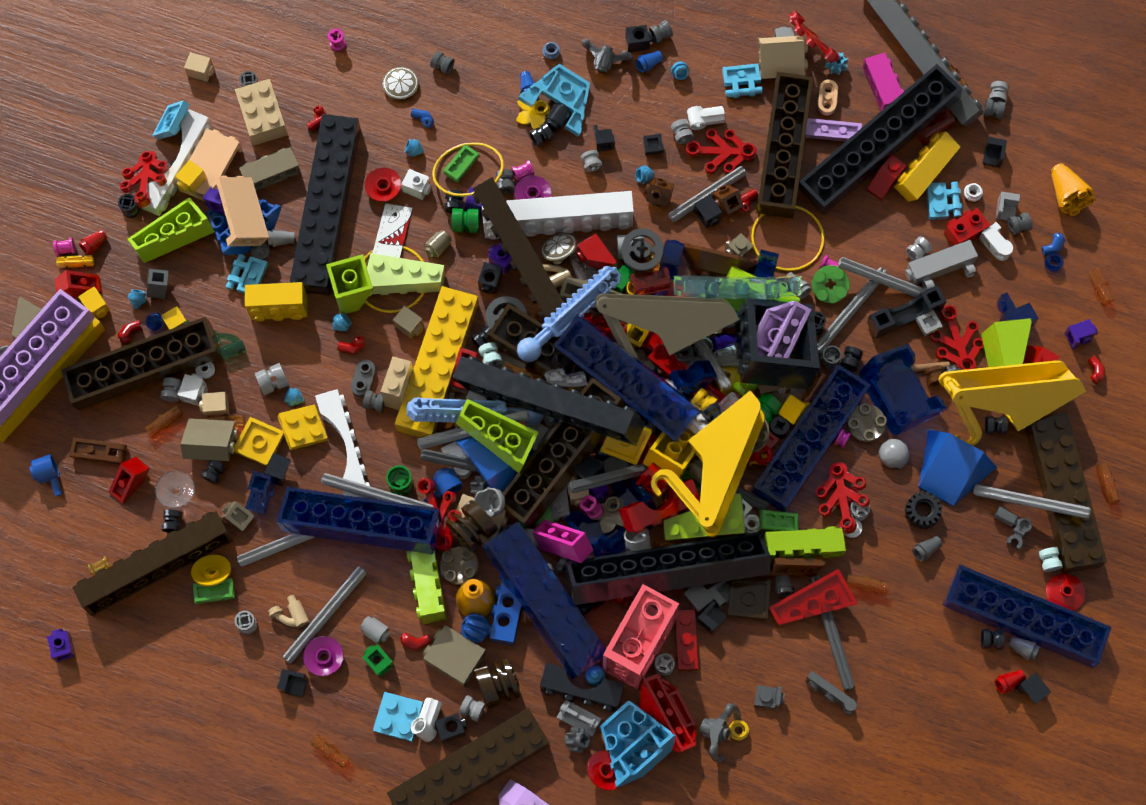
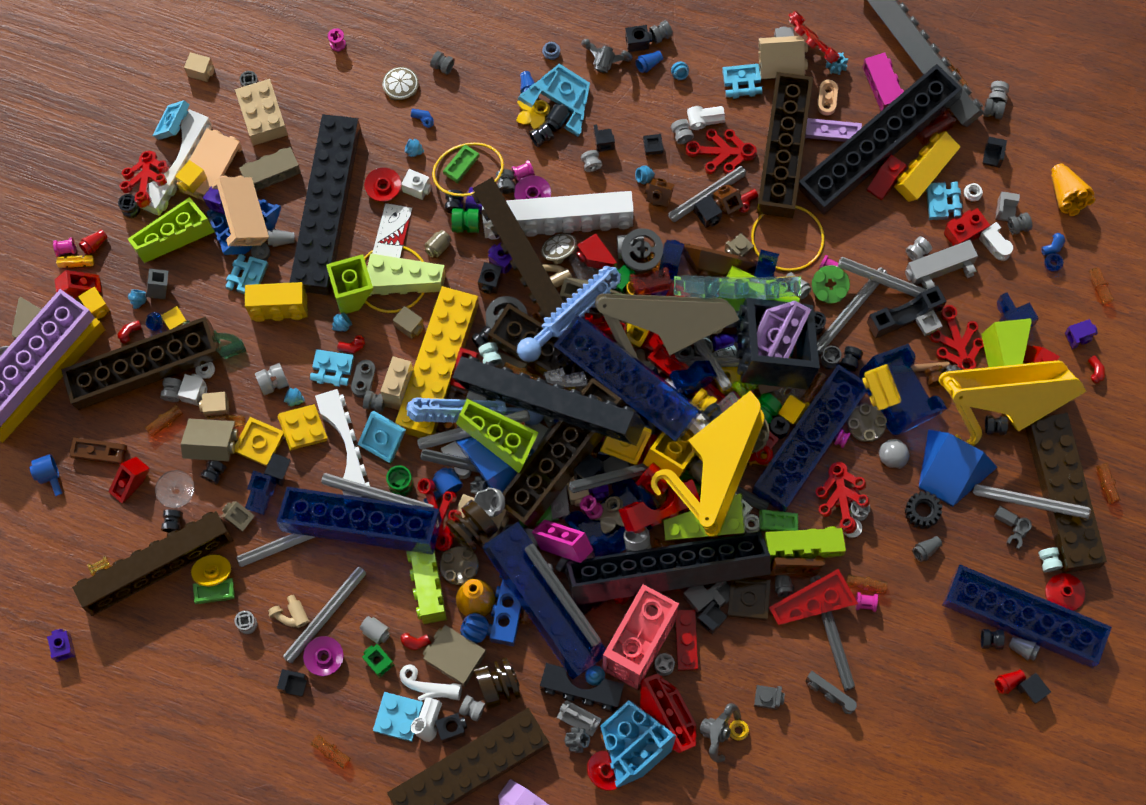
(314, 124): red arm -> none
(332, 362): none -> medium azure plate
(381, 436): none -> medium azure tile
(432, 690): none -> white plant
(562, 595): none -> dark grey axle
(867, 601): none -> dark pink bush
(882, 387): none -> yellow brick

